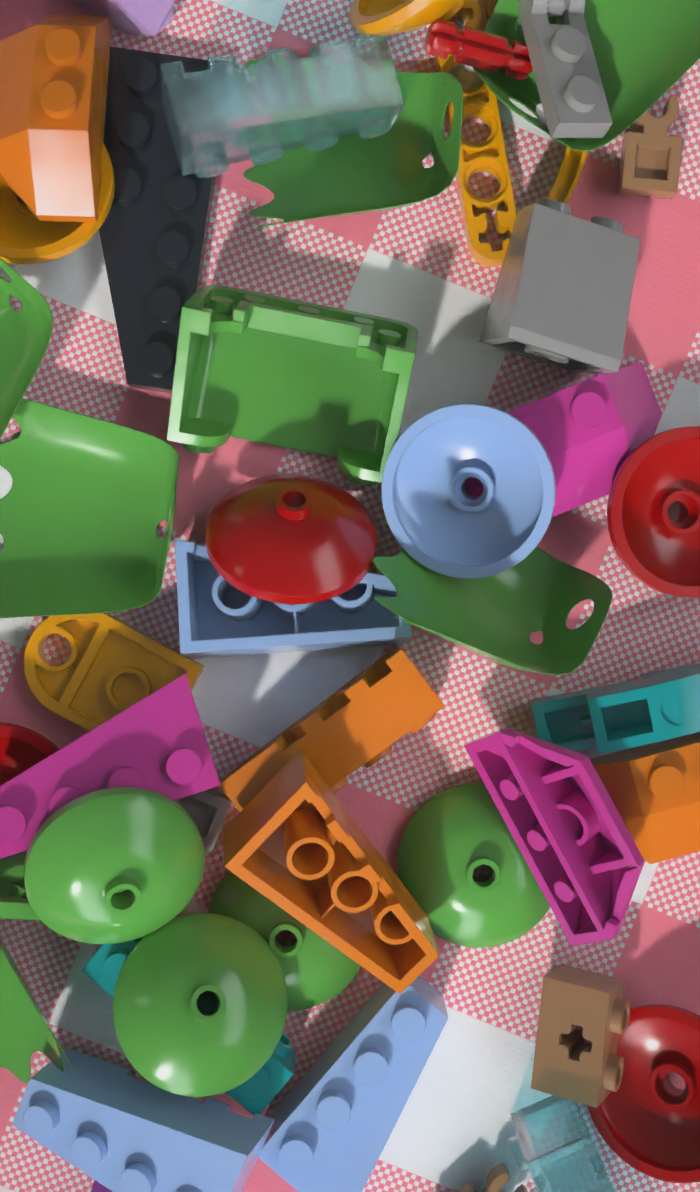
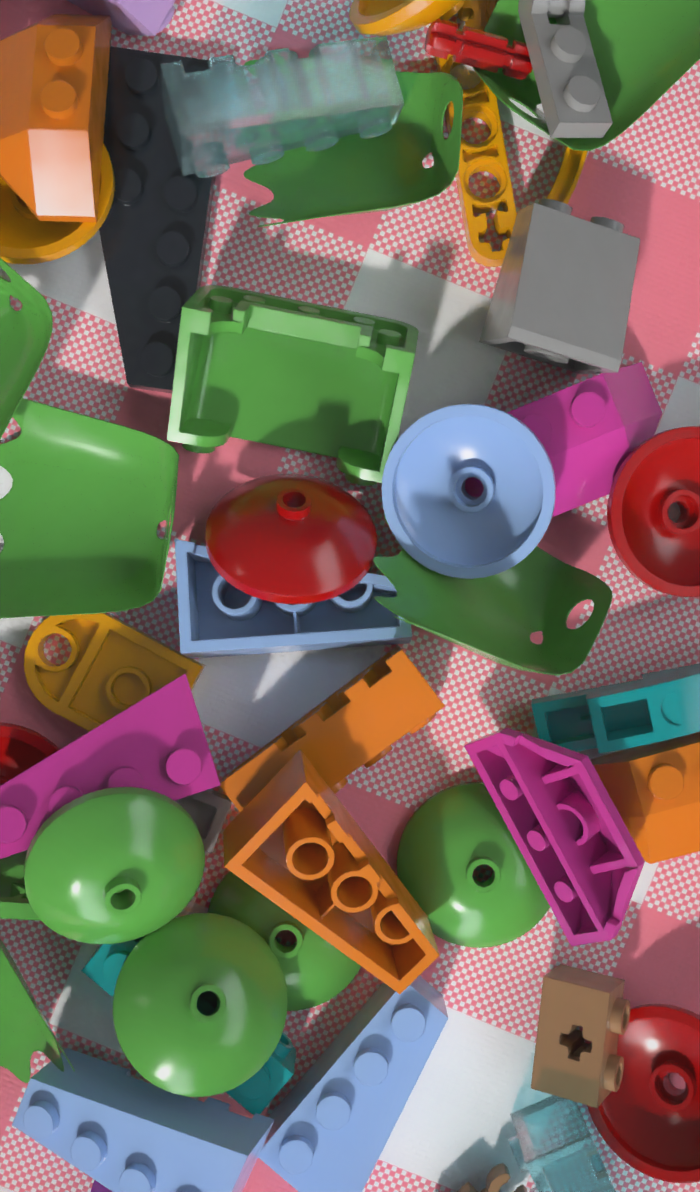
(651, 156): medium nougat plate -> none

